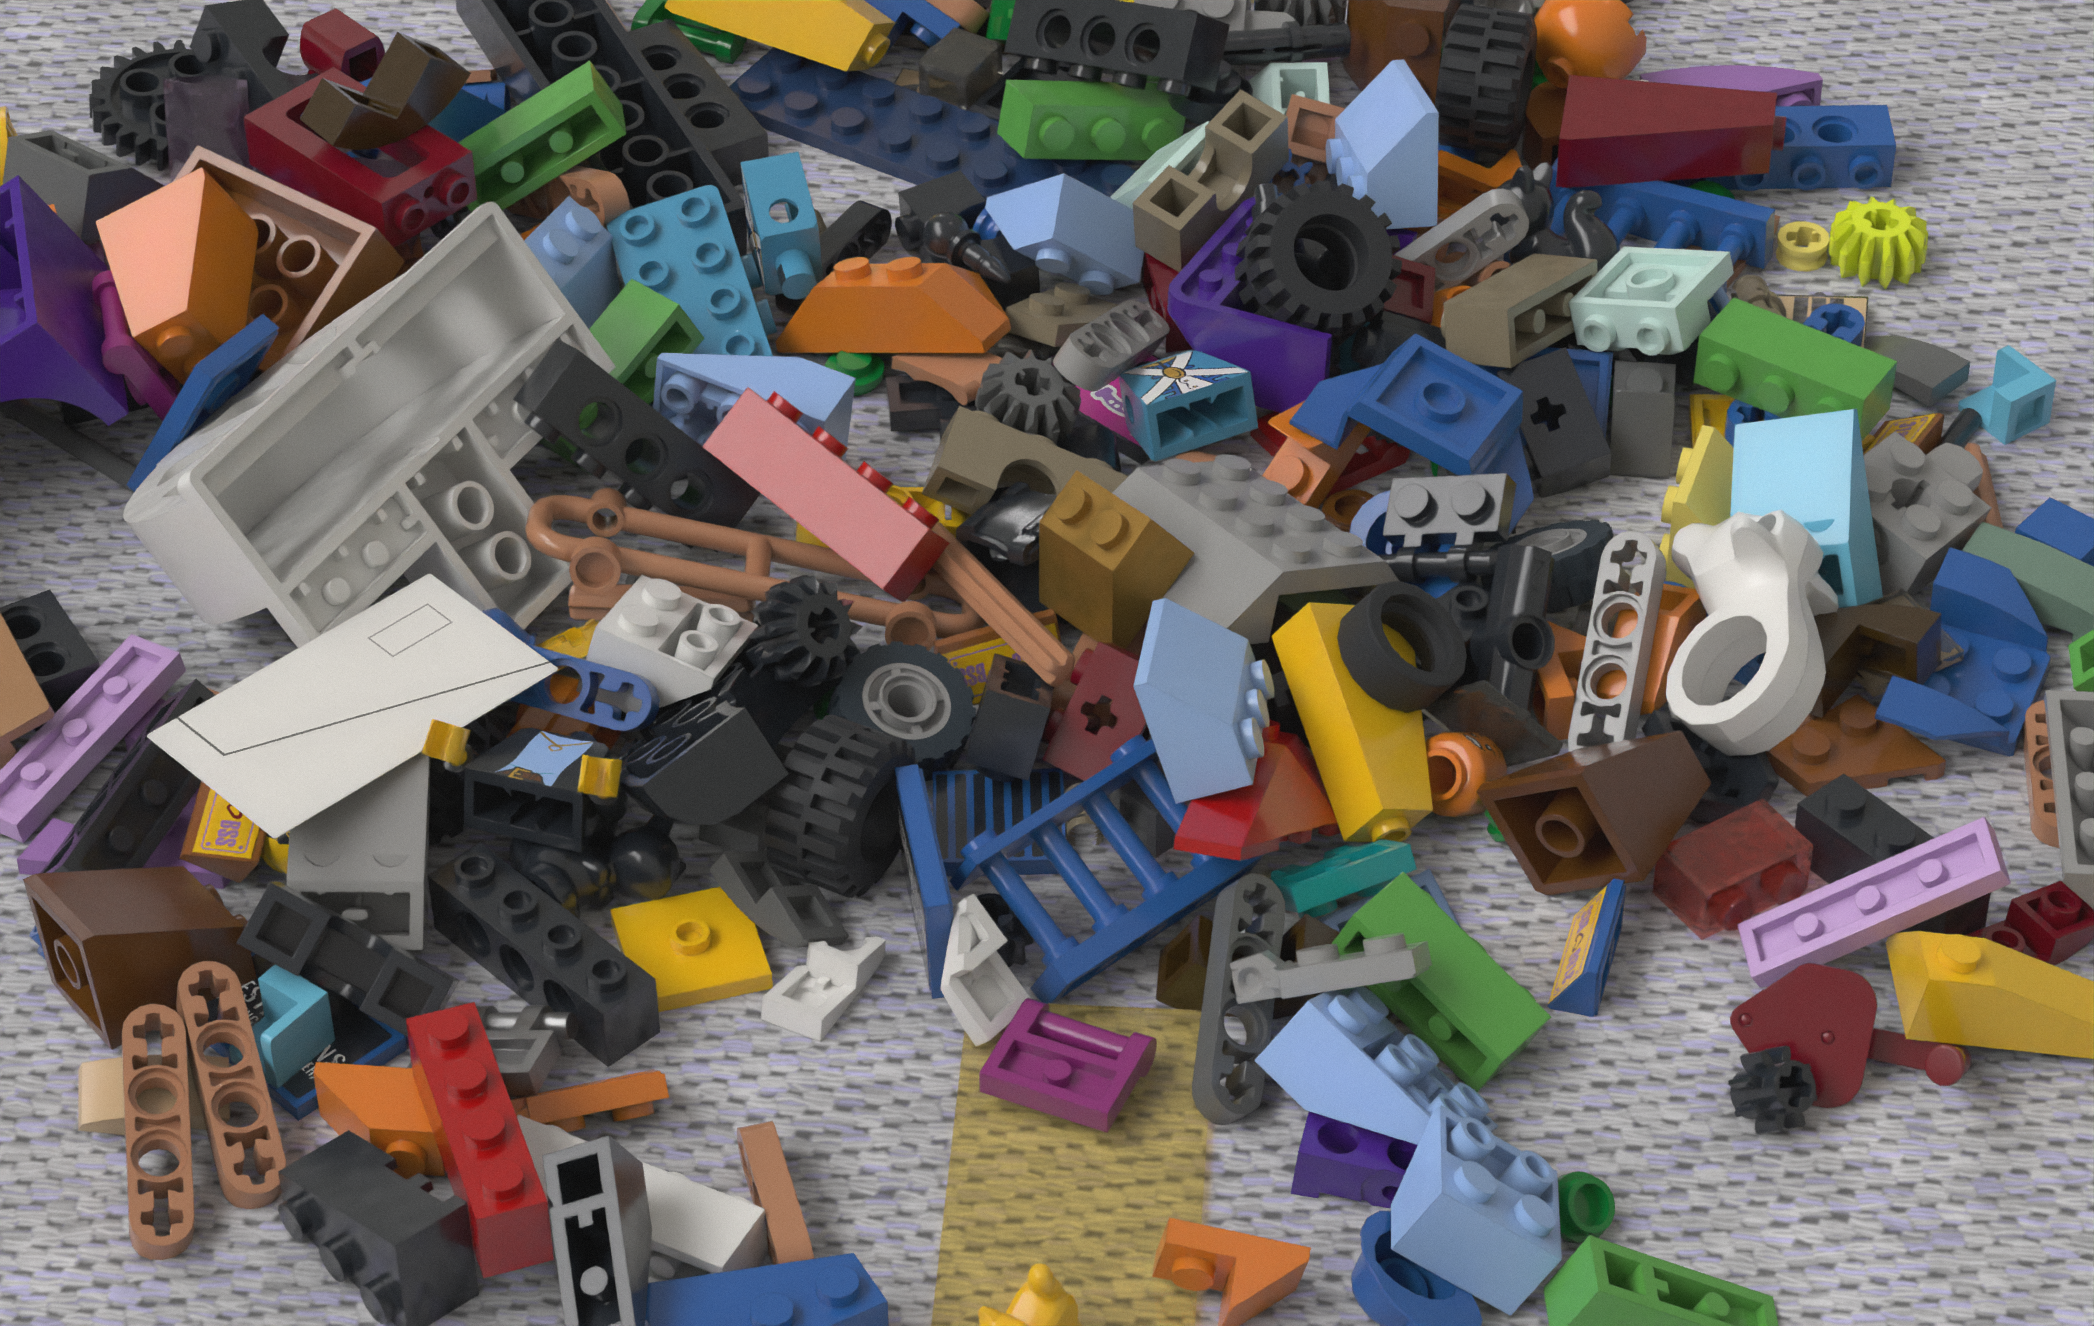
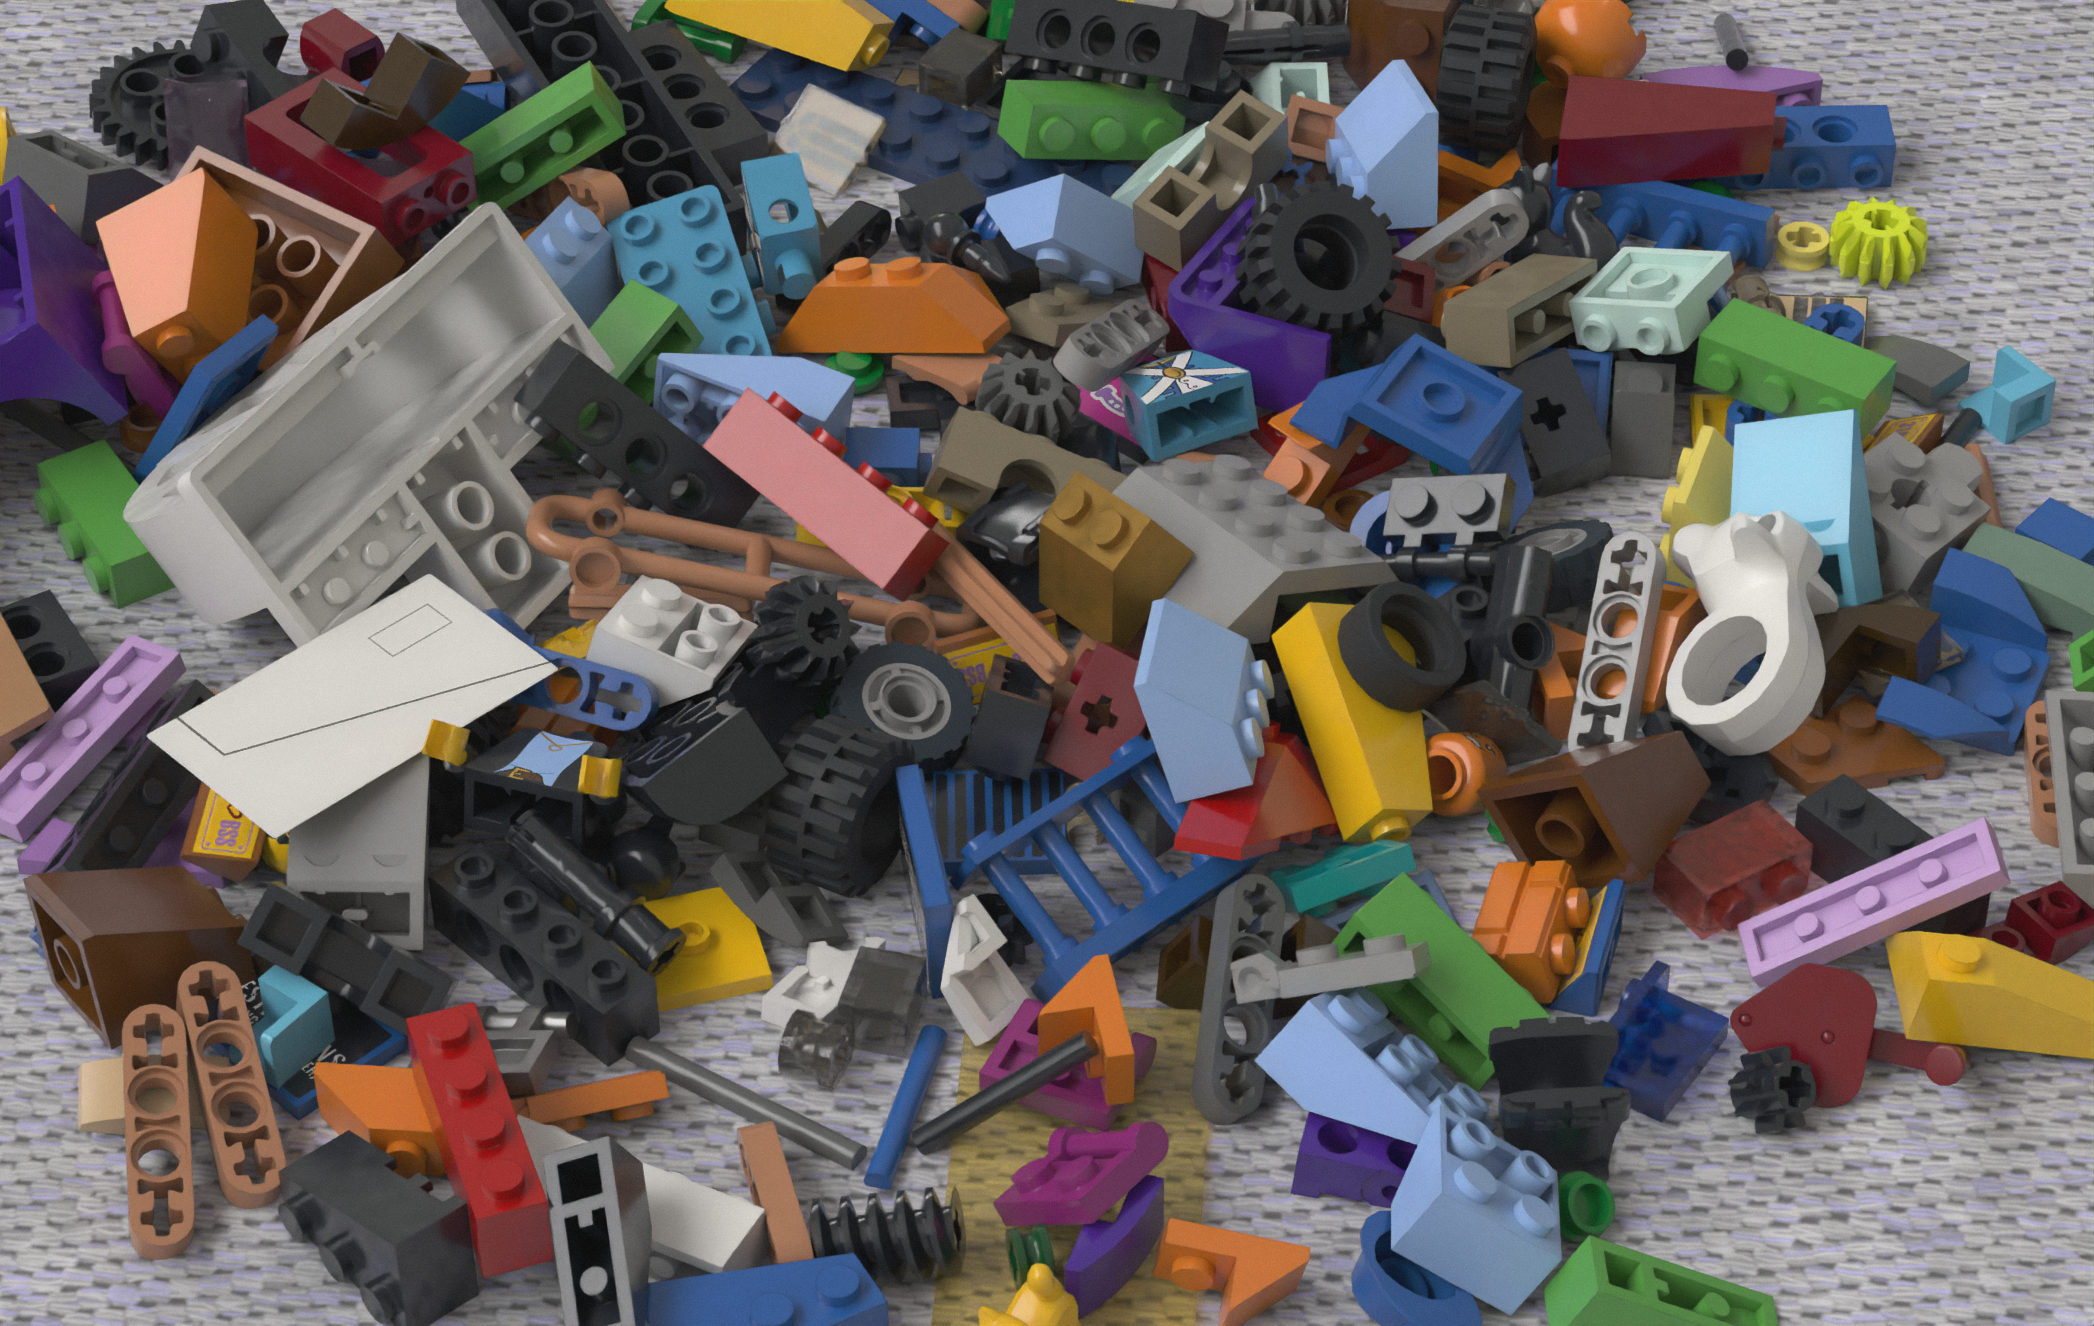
(87, 499): none -> bright green brick
(139, 427): none -> dark orange plate
(616, 912): none -> black pin
(746, 1103): none -> dark grey bar
(816, 1048): none -> clear smoke wheel
(830, 138): none -> clear smoke piece
(884, 1000): none -> clear smoke brick
(890, 452): none -> blue brick
(894, 1237): none -> black piece
(906, 1108): none -> blue bar
(1005, 1092): none -> black bar
(1027, 1250): none -> dark green bush
(1082, 1175): none -> magenta plate
(1094, 1005): none -> orange slope
(1112, 1252): none -> dark purple slope
(1532, 922): none -> orange brick
(1554, 1091): none -> black piece
(1661, 1043): none -> clear blue bracket
(1731, 42): none -> bar

